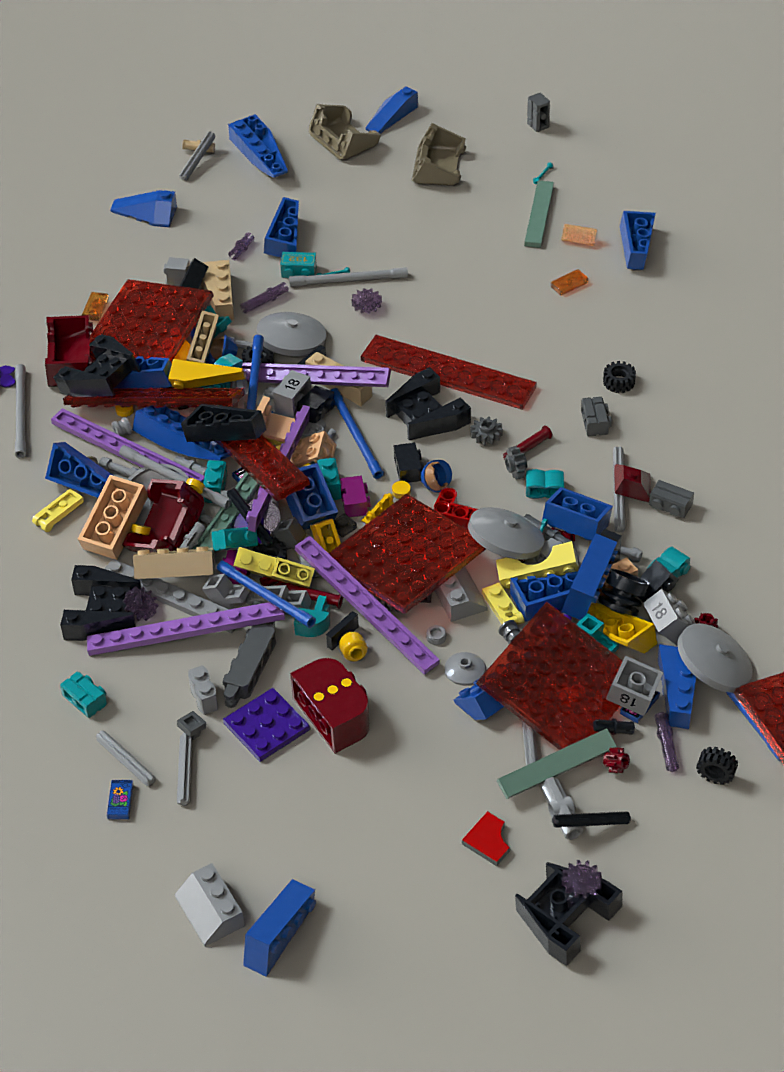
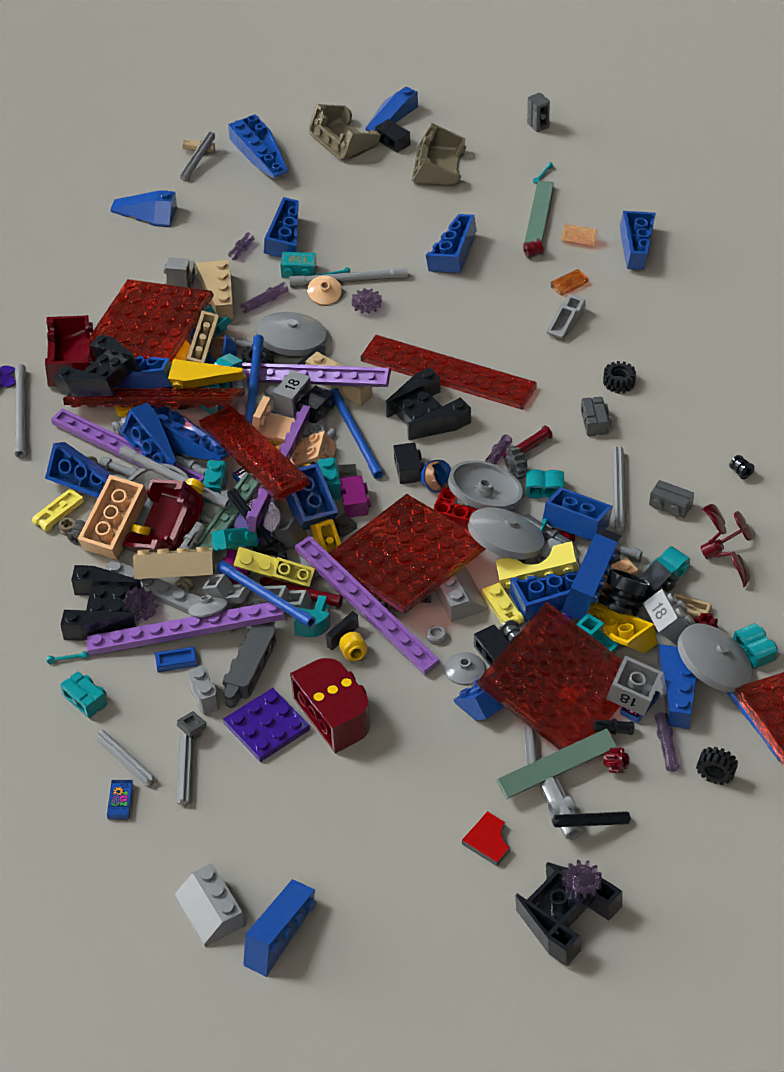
(50, 659): none -> teal hinge
(67, 521): none -> dark tan bush
(75, 532): none -> dark grey bush
(96, 305): clear orange plate -> none
(146, 432): none -> blue wedge
(176, 659): none -> blue tile
(185, 583): none -> dark tan bush
(194, 274): black tile -> none
(207, 606): none -> light grey dish
(223, 424): black wedge -> none
(322, 295): none -> light nougat dish
(347, 470): none -> clear smoke plate
(382, 505): yellow hinge -> none
(393, 136): none -> black brick
(400, 488): yellow tile -> none
(453, 248): none -> blue wedge
(485, 485): none -> light grey dish
(486, 430): dark grey gear -> none
(490, 643): none -> black brick
(498, 449): none -> clear purple pin
(533, 248): none -> dark red bush
(567, 316): none -> light grey slope
(632, 482): dark red slope -> none
(692, 604): none -> tan tile
(715, 547): none -> dark red plant
(741, 466): none -> black bush
(756, 645): none -> teal brick

